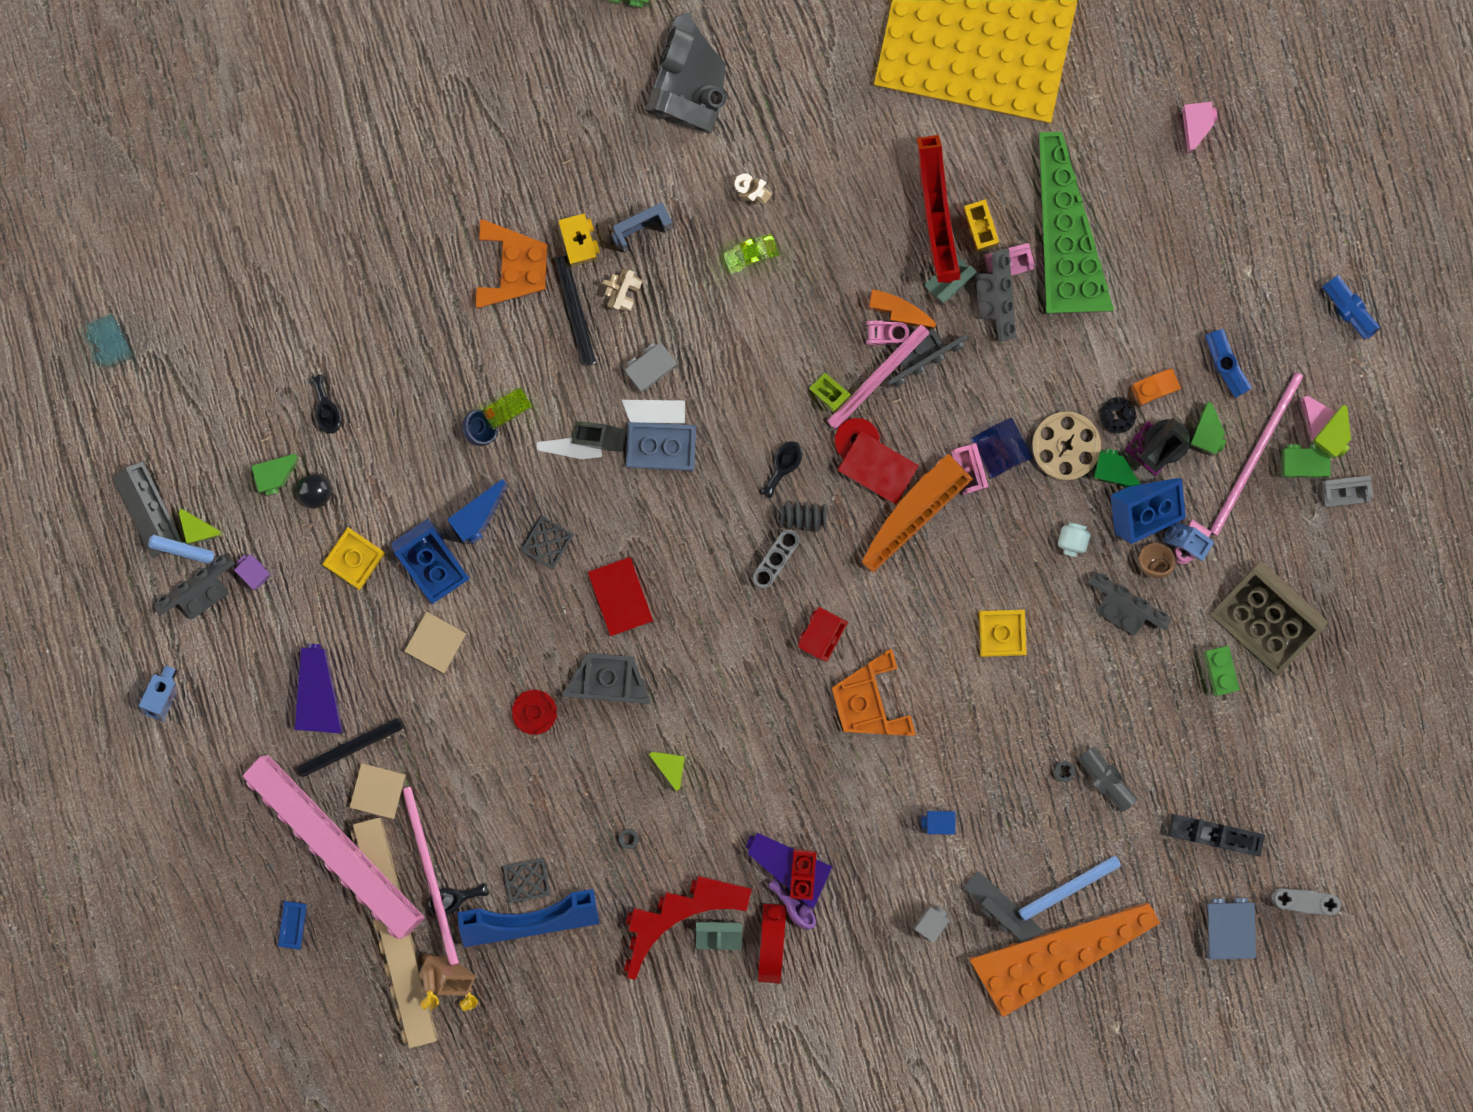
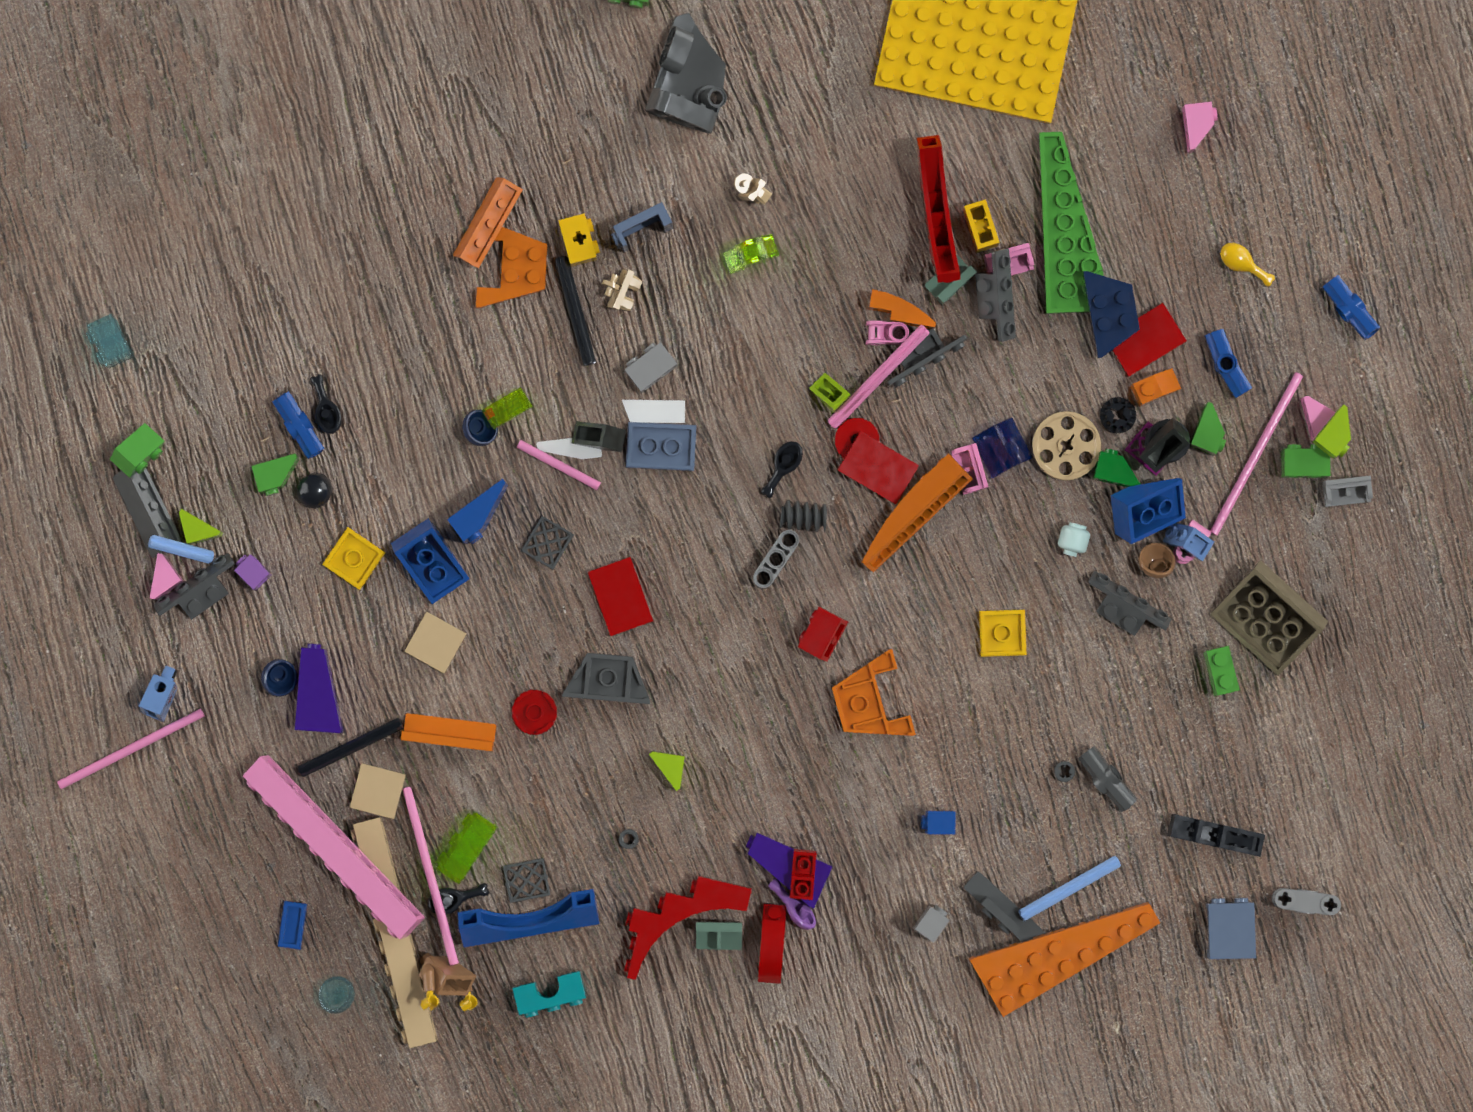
(135, 746): none -> bright pink piece
(137, 450): none -> bright green brick
(164, 578): none -> bright pink slope
(279, 677): none -> dark blue piece
(298, 425): none -> blue piece
(336, 994): none -> clear light blue piece
(449, 732): none -> orange panel
(466, 847): none -> clear neon green brick
(487, 222): none -> orange panel
(530, 1000): none -> teal arch
(559, 465): none -> bright pink bar
(1111, 311): none -> dark blue wing
(1155, 339): none -> red tile
(1239, 259): none -> yellow piece

